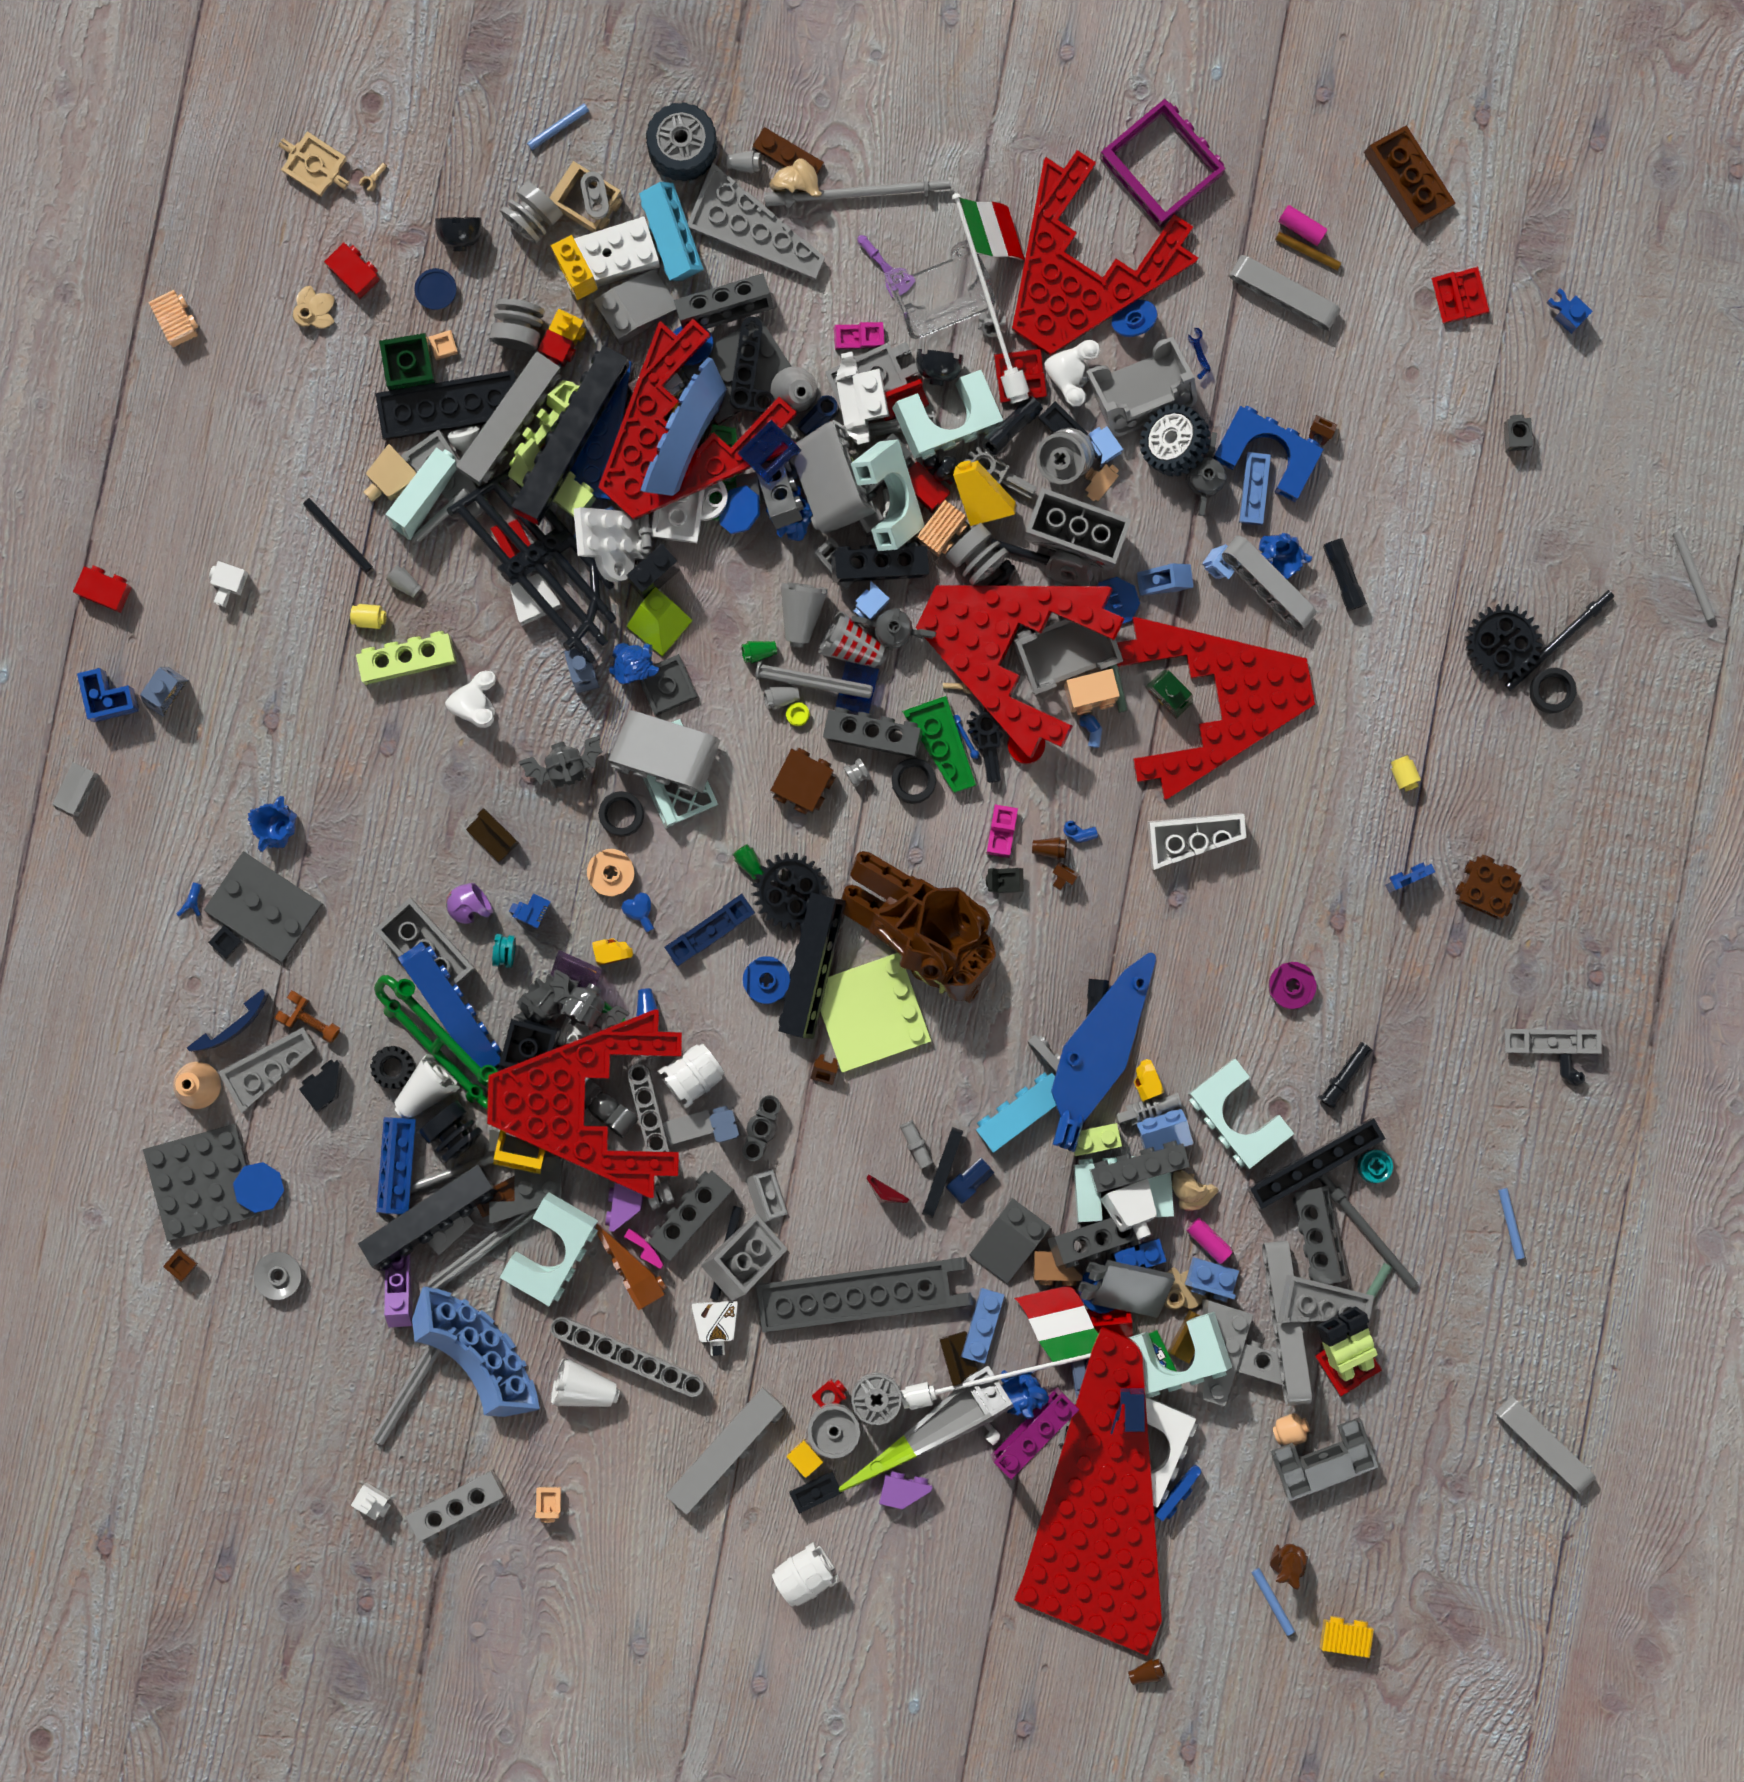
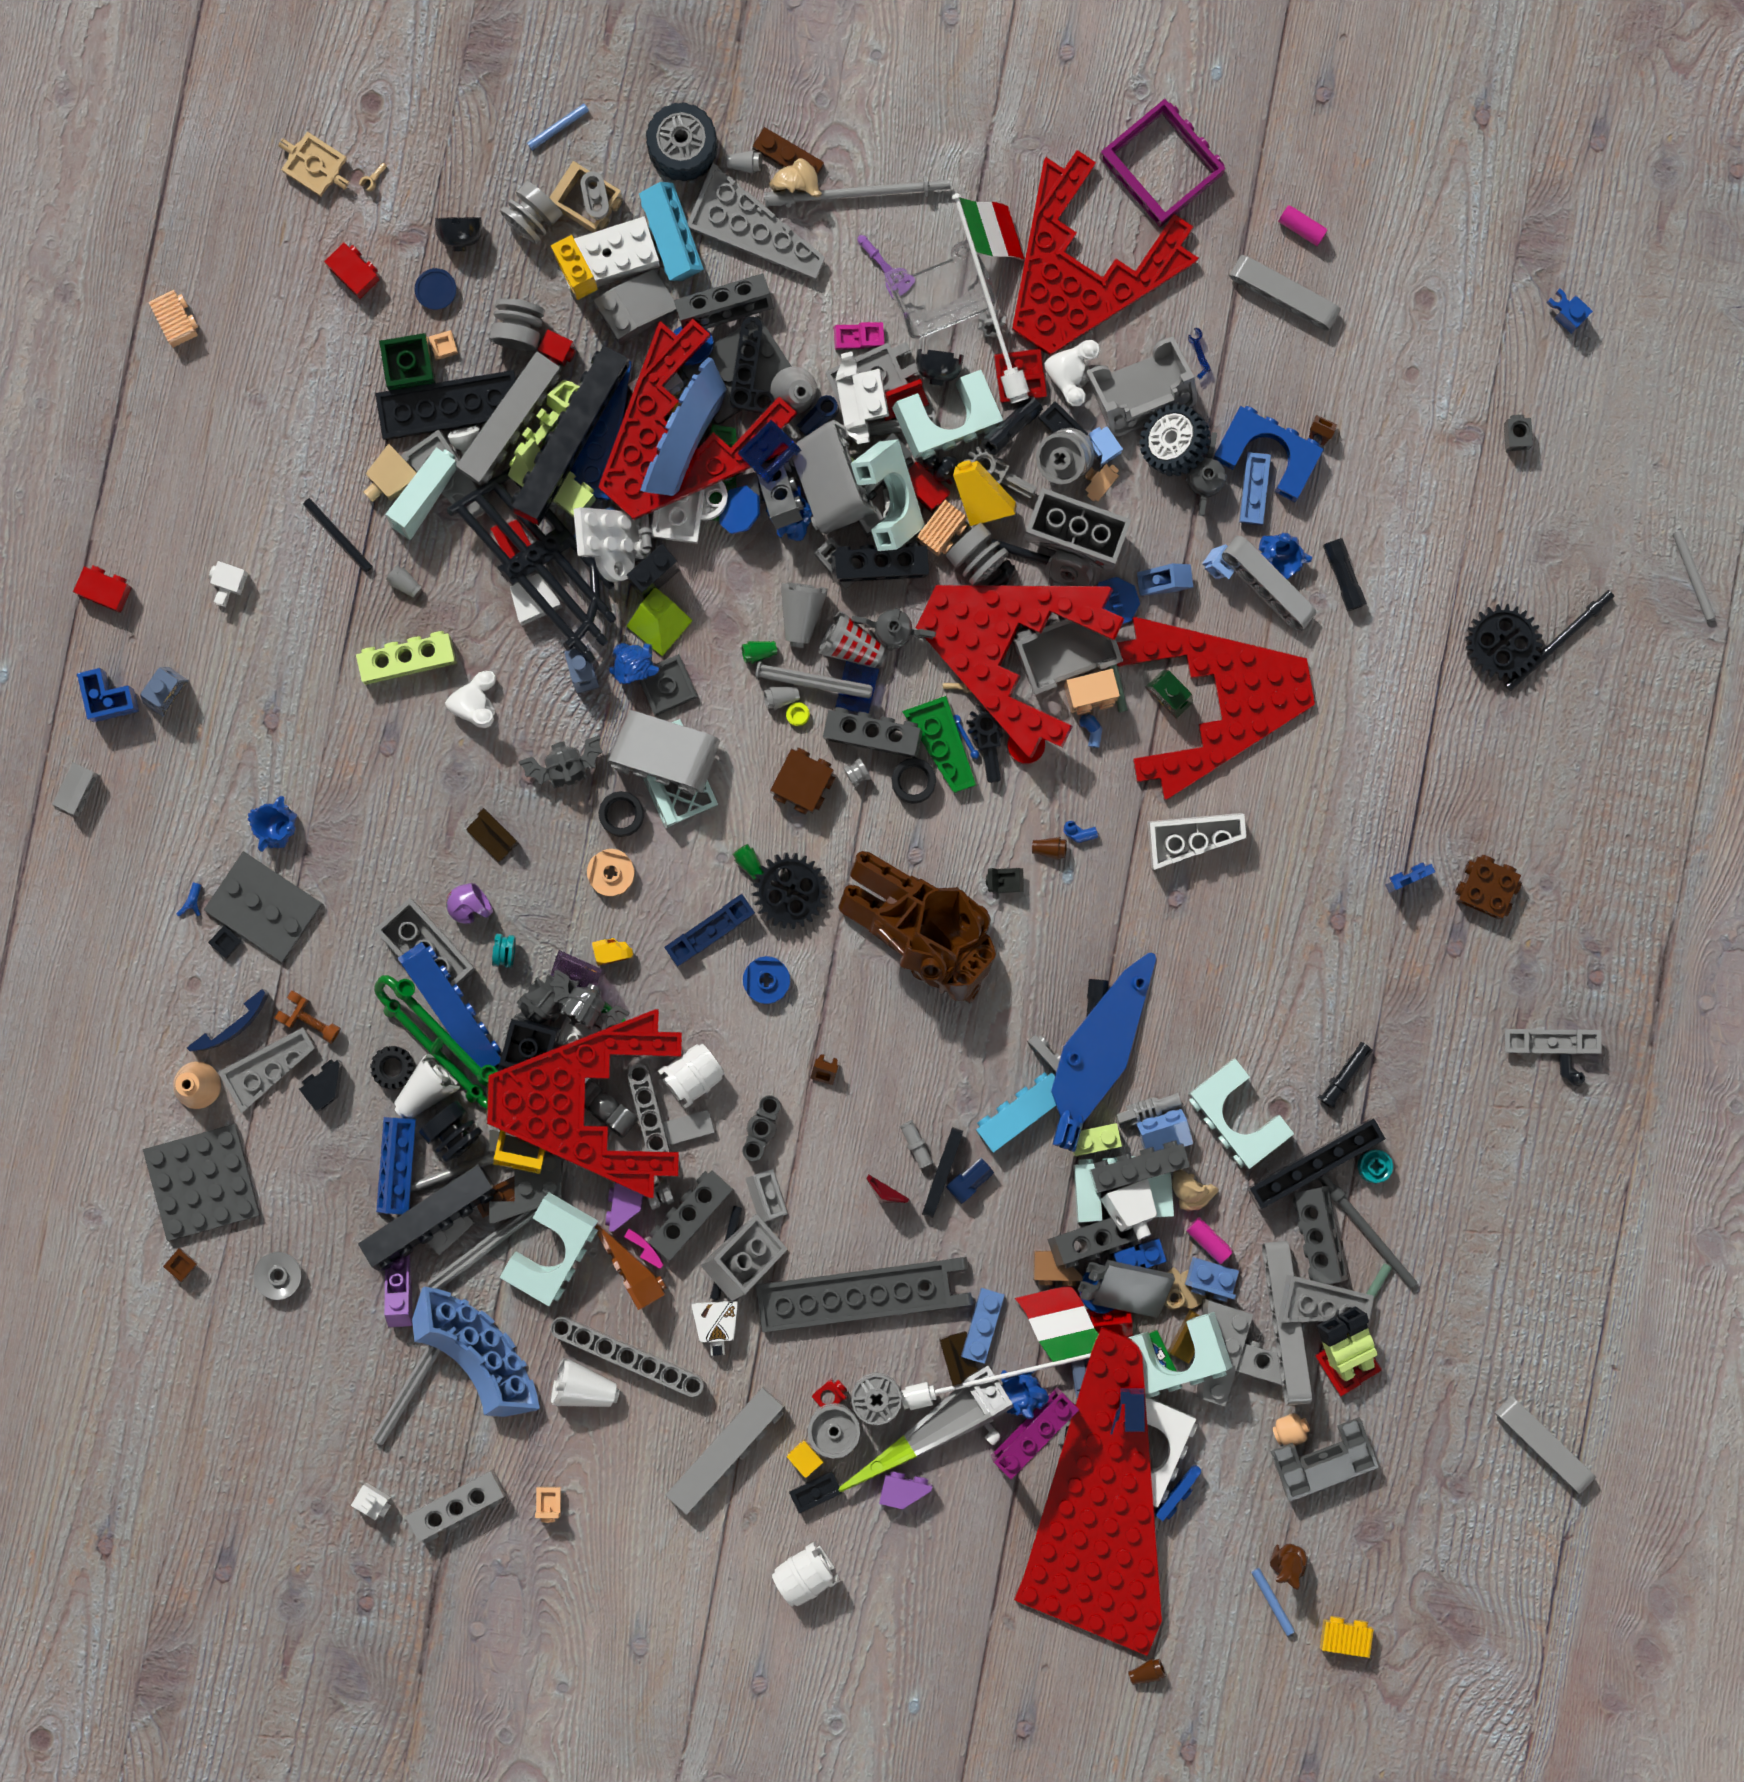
(258, 1187): blue piece -> none
(317, 307): tan plate -> none
(368, 616): light yellow brick -> none
(439, 517): light grey bar -> none
(531, 913): blue piece -> none
(568, 326): yellow brick -> none
(639, 909): blue rock -> none
(646, 1001): blue cone -> none
(724, 1124): sand blue brick -> none
(811, 965): black brick -> none
(871, 602): light blue window -> none
(872, 1013): yellowish green plate -> none
(1002, 831): dark pink slope -> none
(1009, 1240): dark grey slope -> none
(1064, 874): reddish brown tile -> none
(1135, 319): blue dish -> none
(1147, 1081): yellow rock -> none
(1296, 998): magenta plate -> none
(1307, 250): pearl gold bar -> none
(1405, 773): light yellow brick -> none
(1409, 177): reddish brown slope -> none
(1460, 295): red slope -> none
(1511, 1223): medium blue bar -> none
(1570, 687): black tyre -> none

